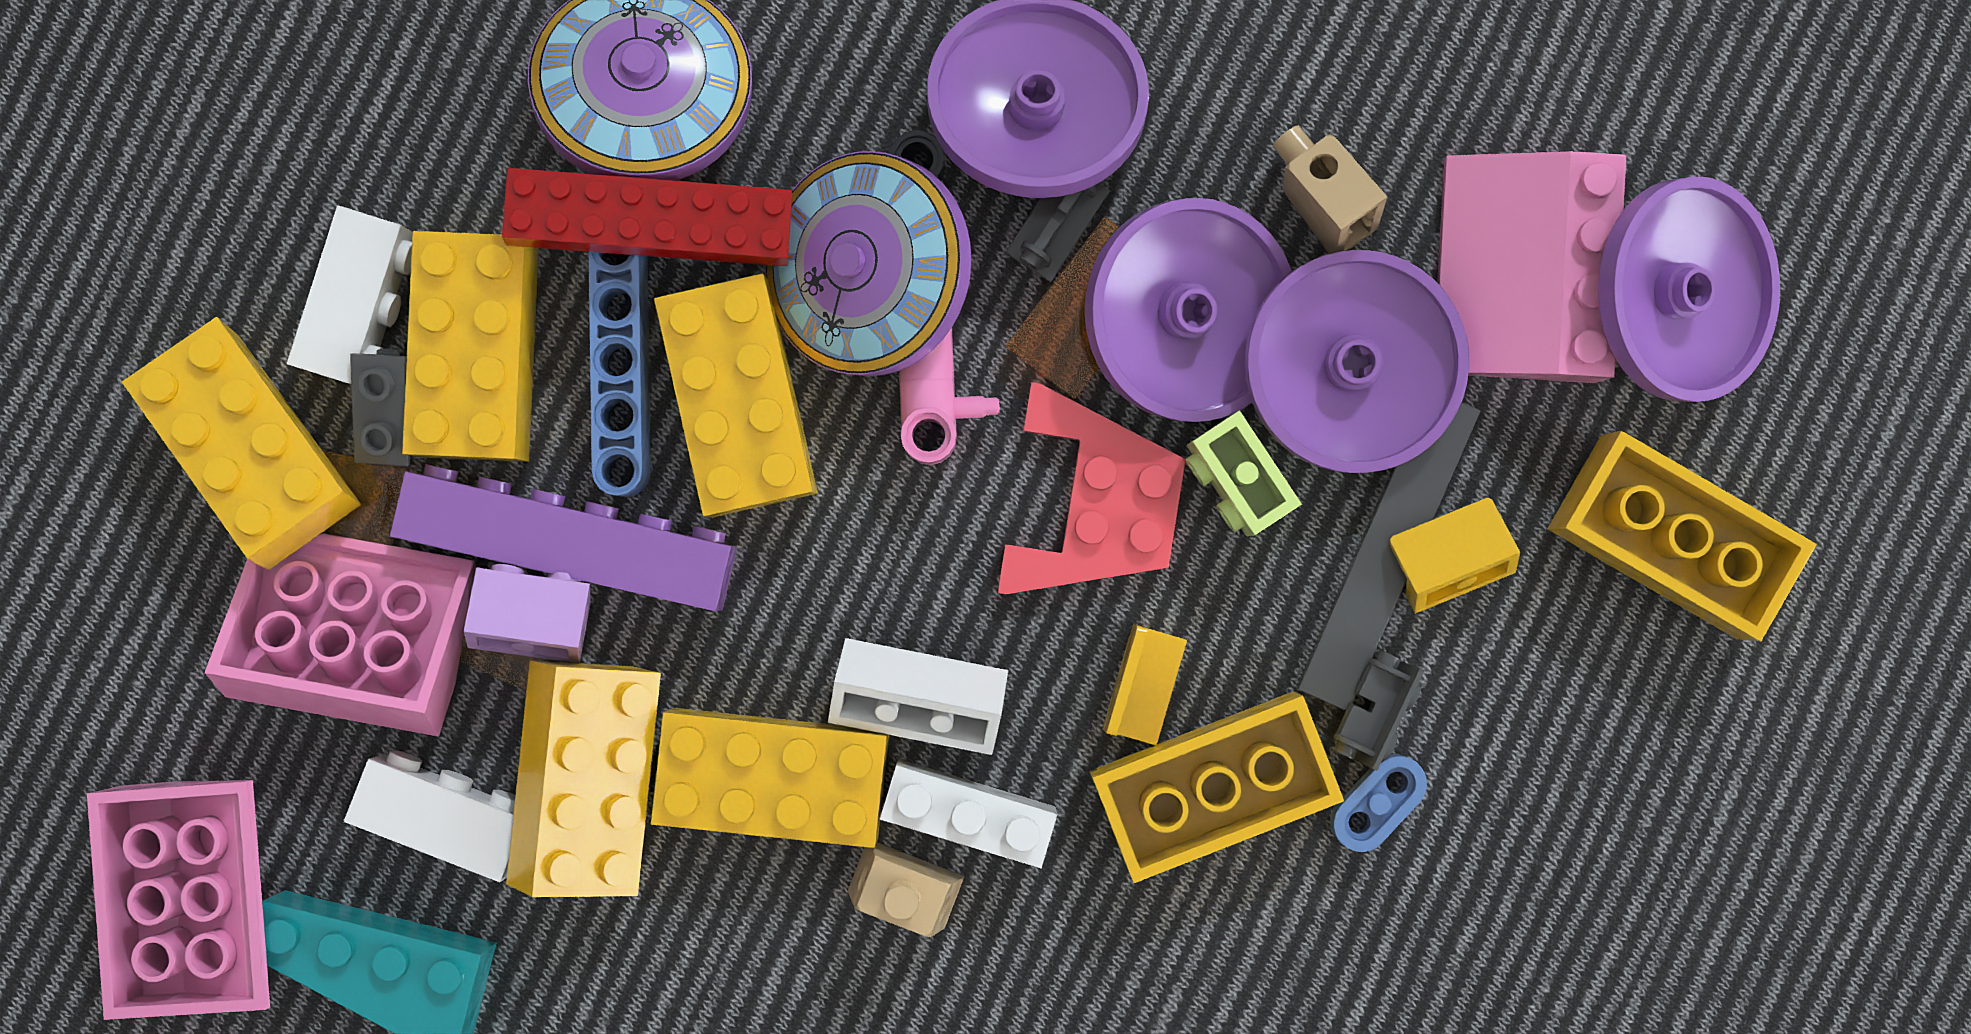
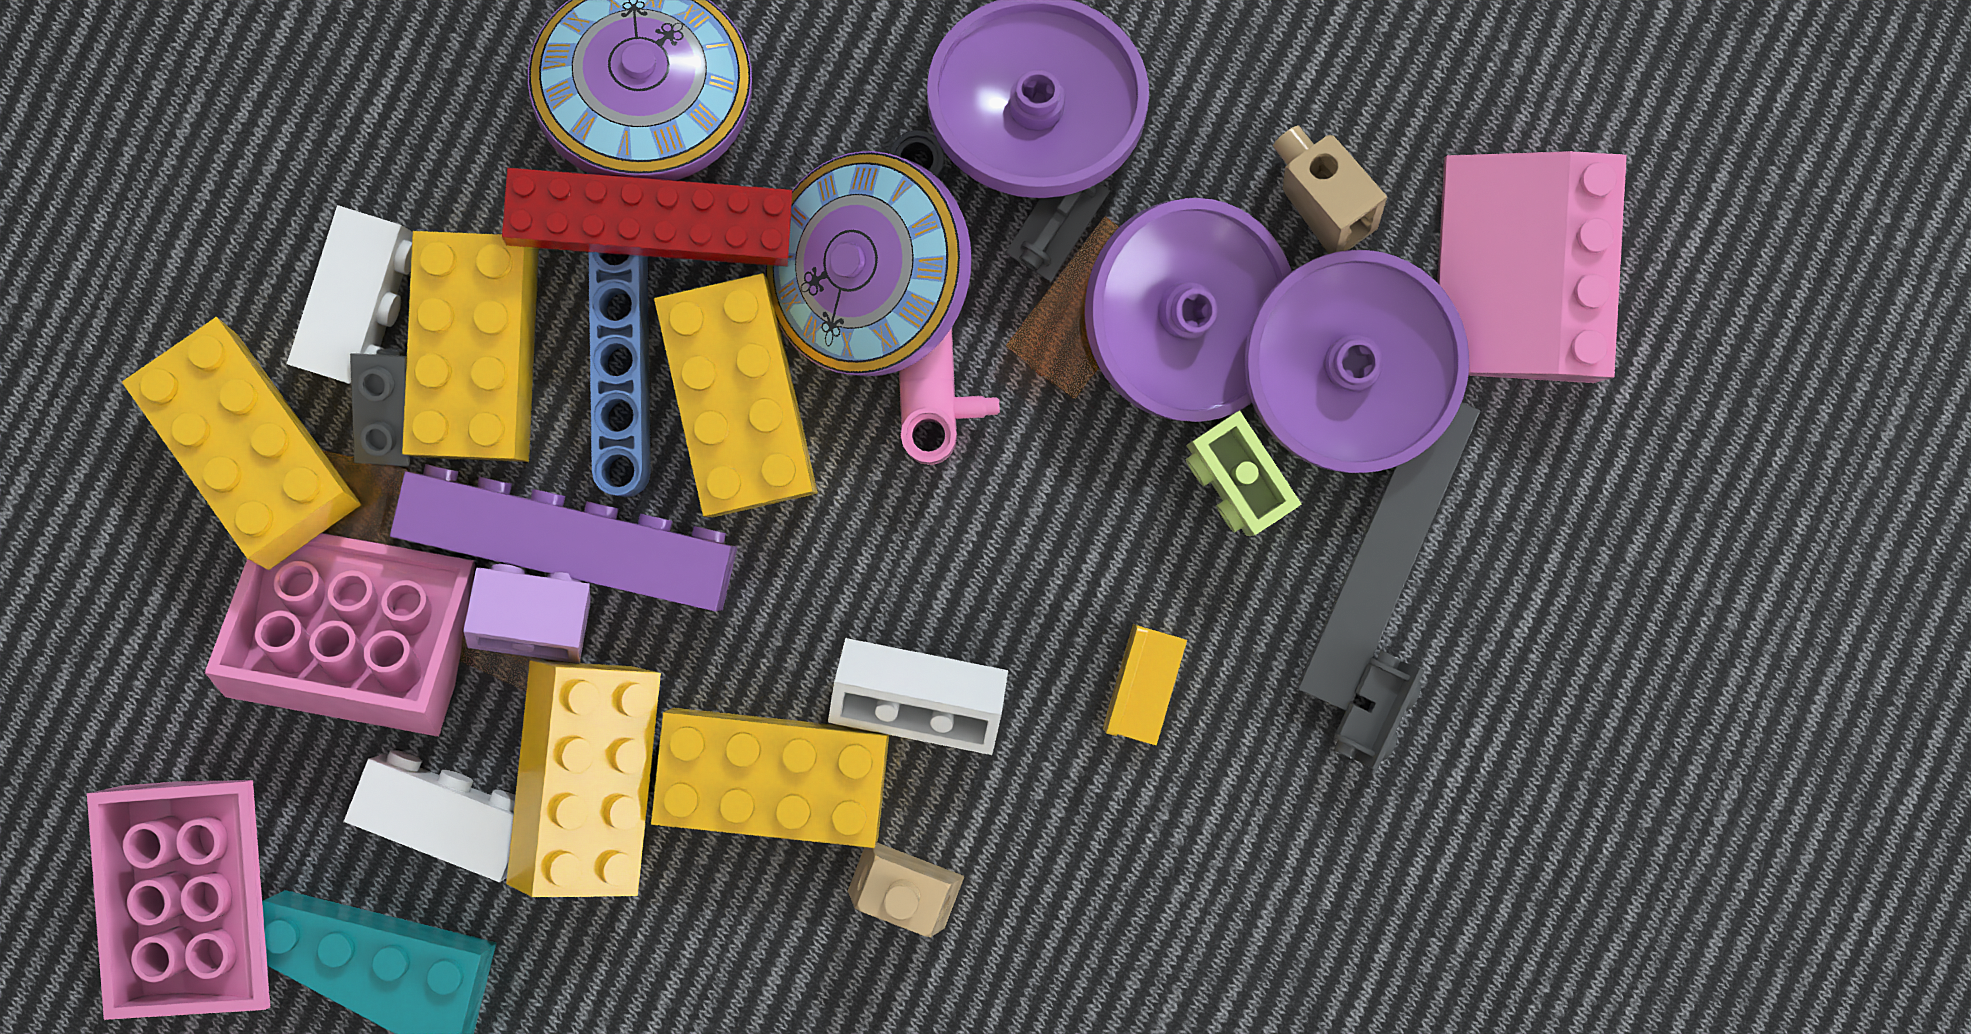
(969, 813): white brick -> none
(1118, 505): coral wing -> none
(1216, 786): yellow brick -> none
(1381, 807): medium blue plate -> none
(1455, 554): yellow panel -> none
(1682, 536): yellow brick -> none
(1689, 289): medium lavender dish -> none

